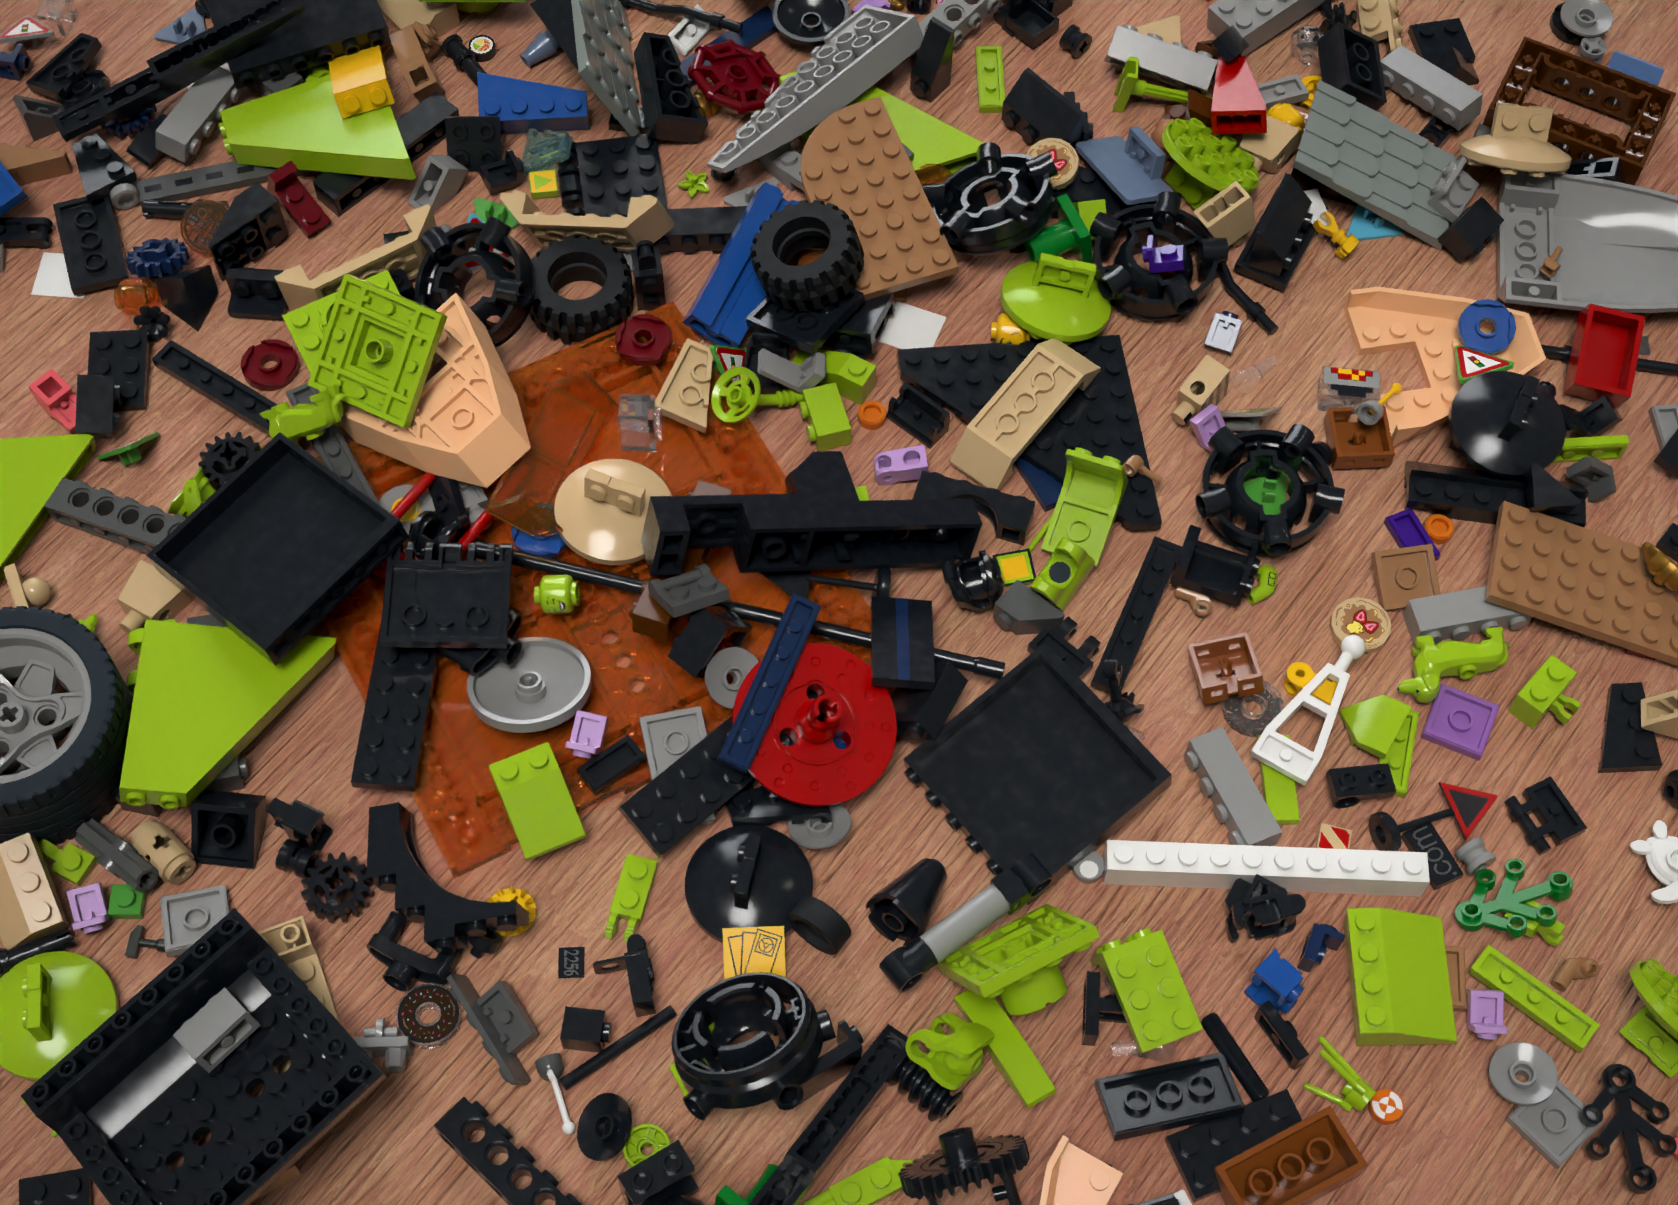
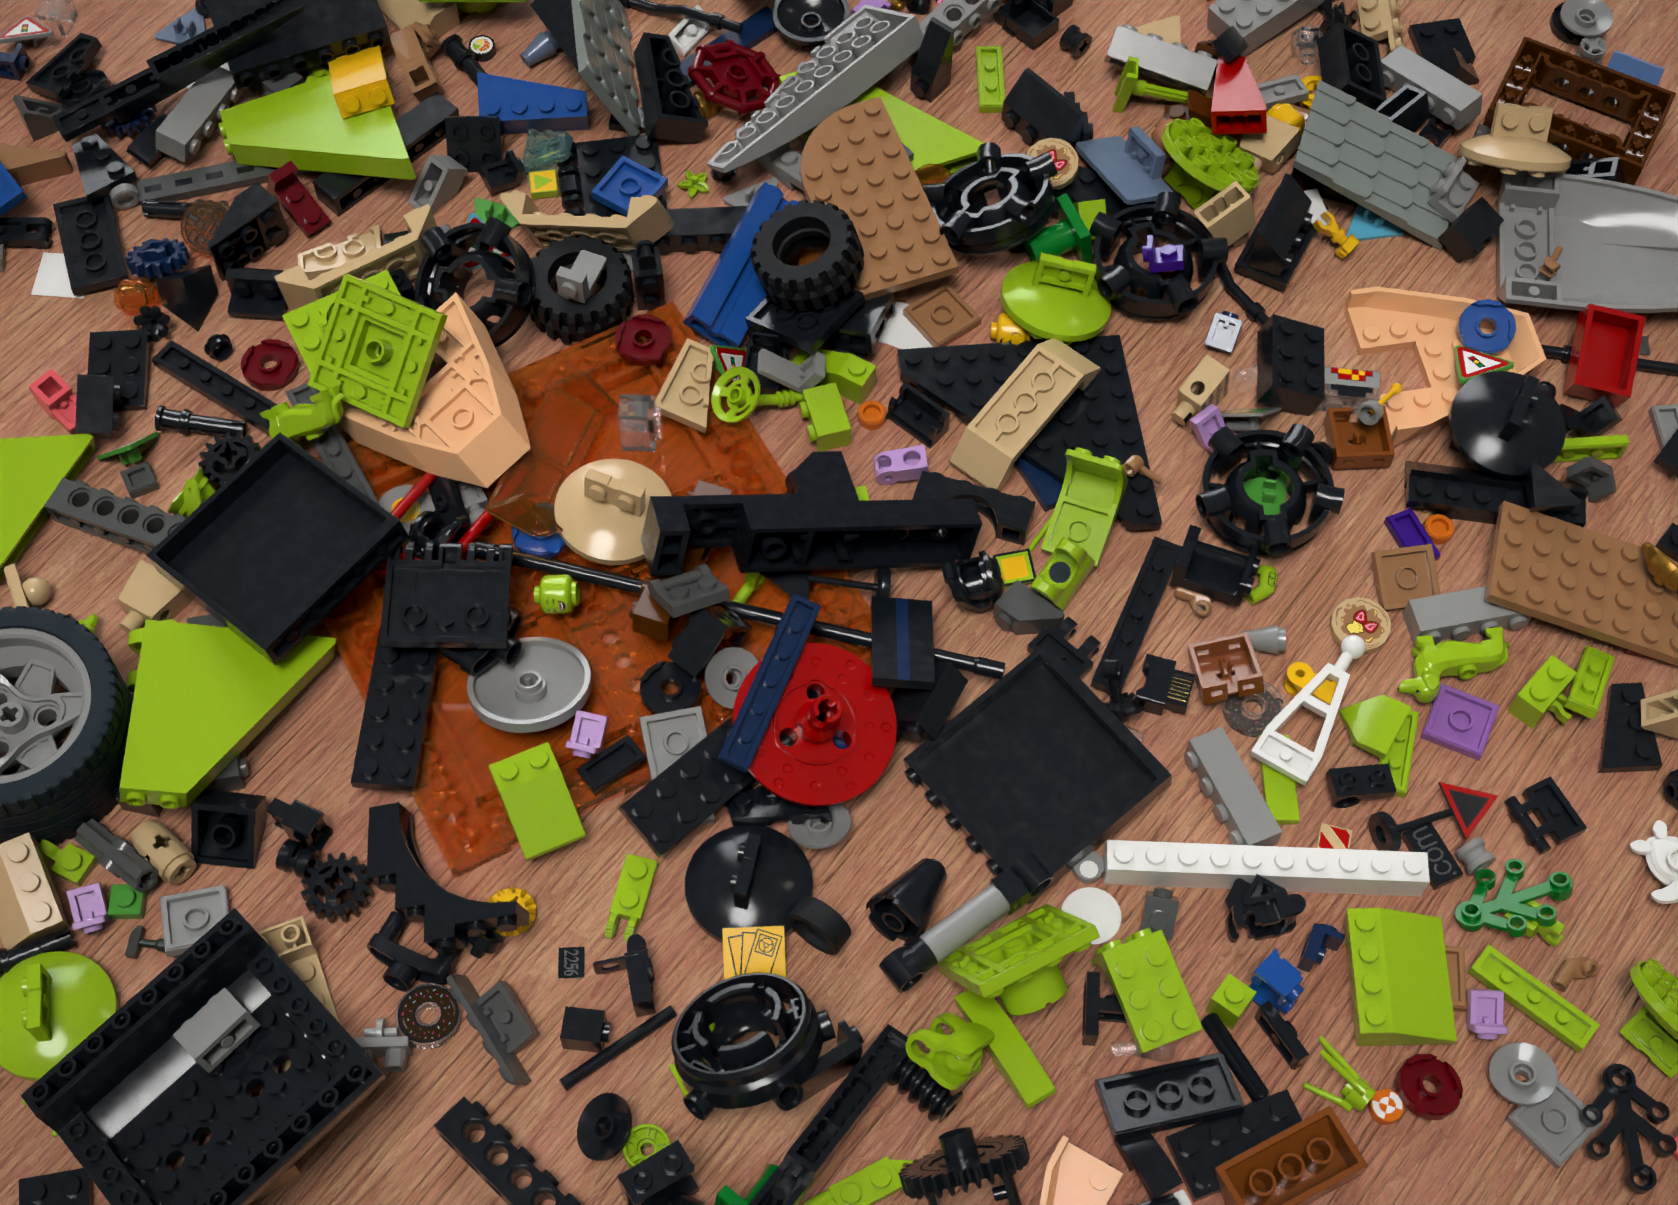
(139, 480): none -> dark grey tile
(188, 422): none -> black pin
(218, 347): none -> black plate
(330, 256): none -> tan wing
(550, 1069): hinge -> none
(581, 278): none -> light grey bracket
(625, 181): none -> blue plate
(668, 673): none -> black tile
(753, 582): none -> lime bar
(942, 316): none -> medium nougat tile
(1096, 908): none -> white sticker
(1149, 1163): none -> black slope
(1160, 911): none -> dark grey bracket
(1164, 686): none -> black piece
(1231, 1001): none -> lime brick
(1268, 639): none -> light grey cone
(1290, 365): none -> black brick
(1406, 107): none -> black brick
(1419, 1100): none -> dark red tile
(1589, 682): none -> lime tile

